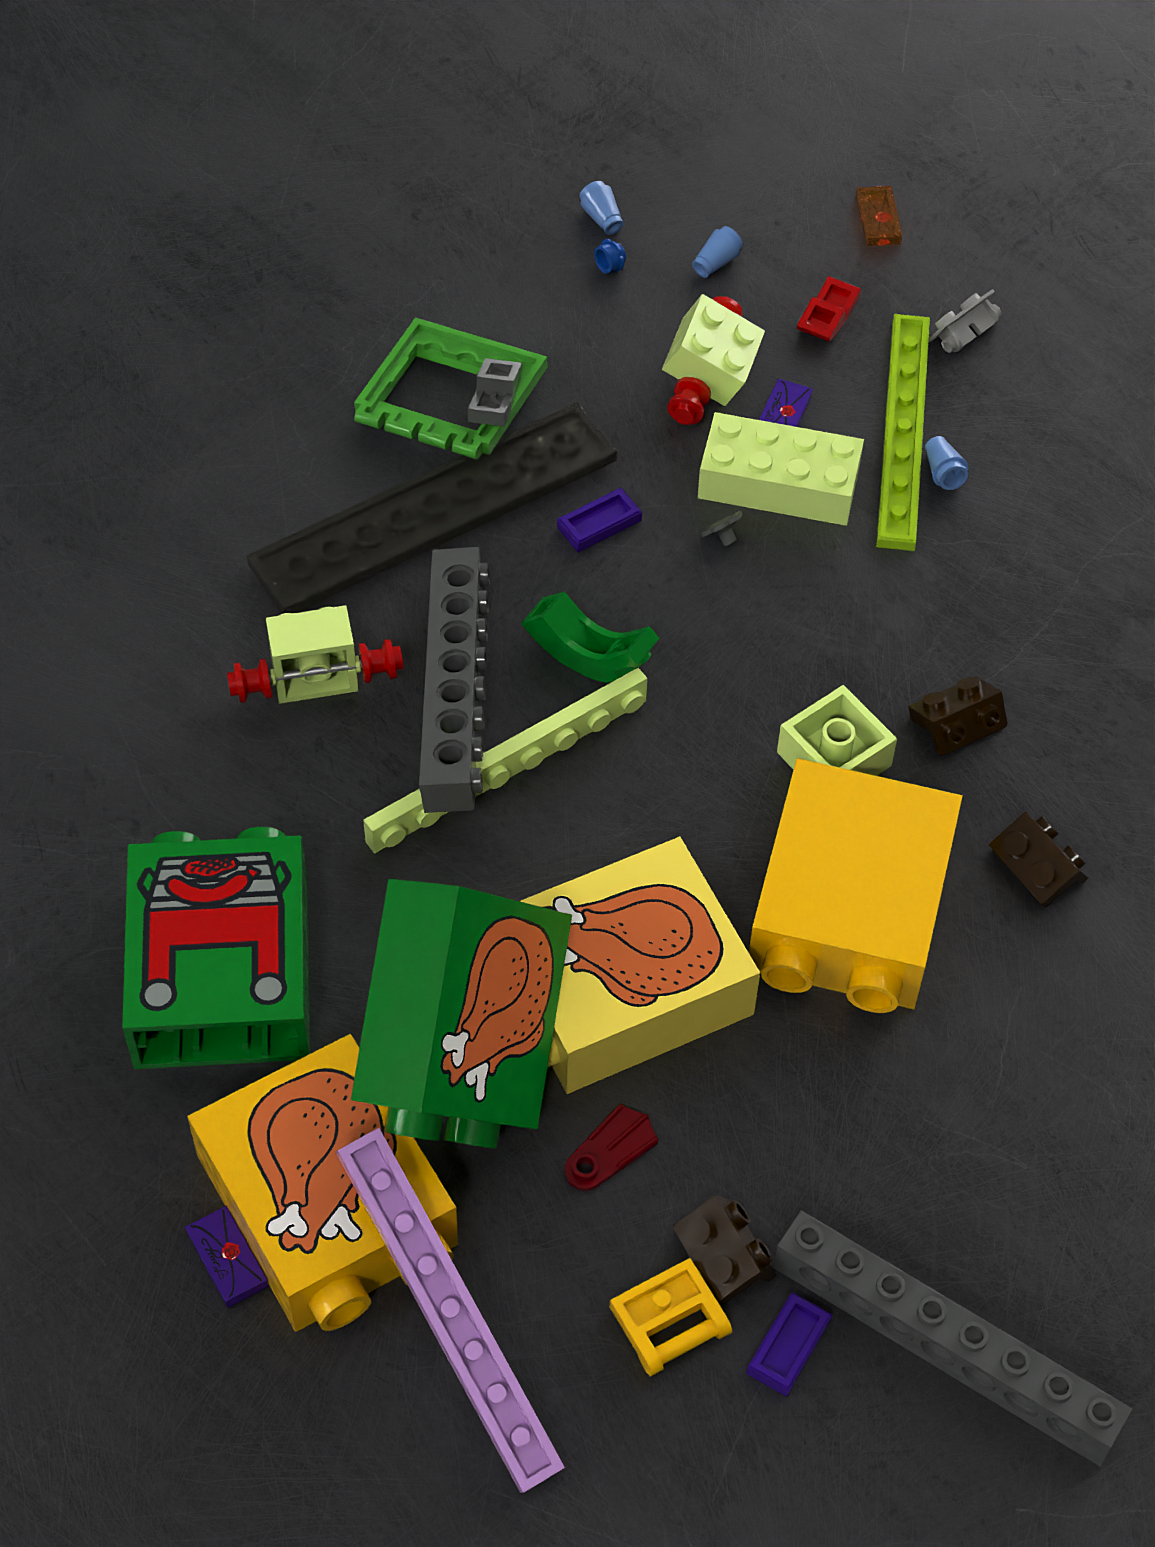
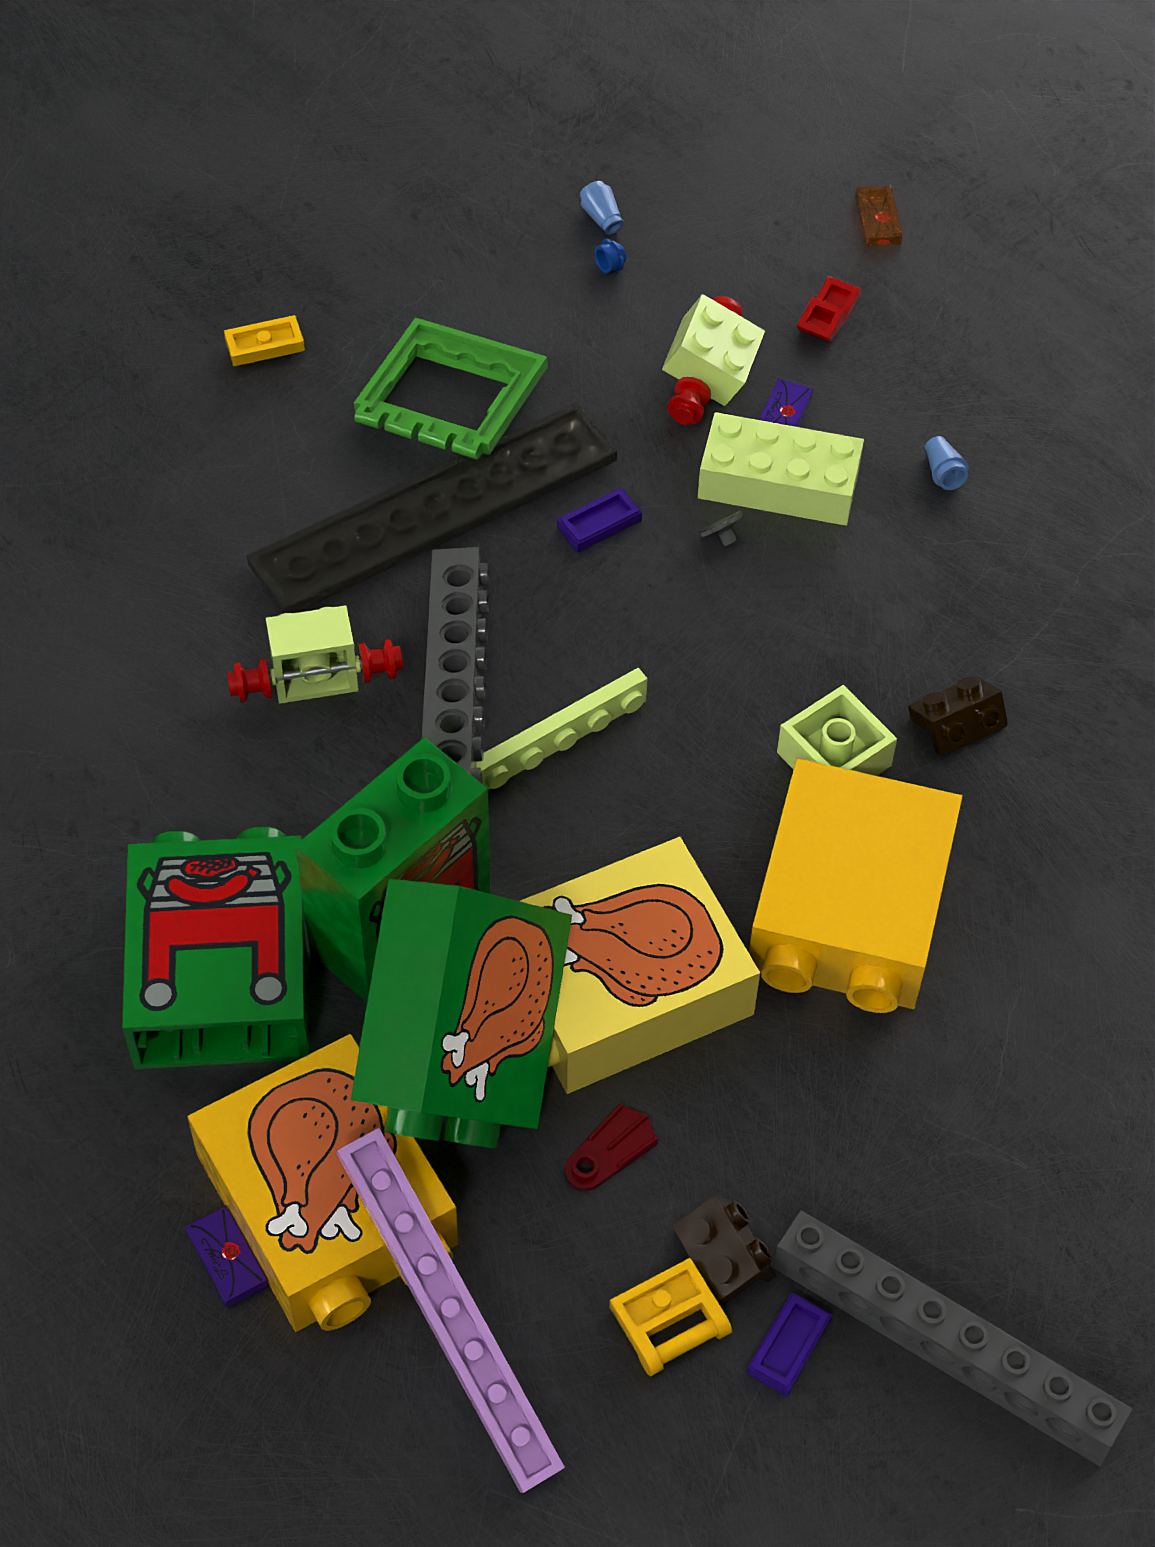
(264, 340): none -> yellow plate
(410, 824): none -> green brick
(495, 392): dark grey slope -> none
(584, 645): green arch -> none
(719, 250): medium blue cone -> none
(903, 433): lime tile -> none
(975, 312): light grey hinge -> none
(1037, 858): dark brown bracket -> none

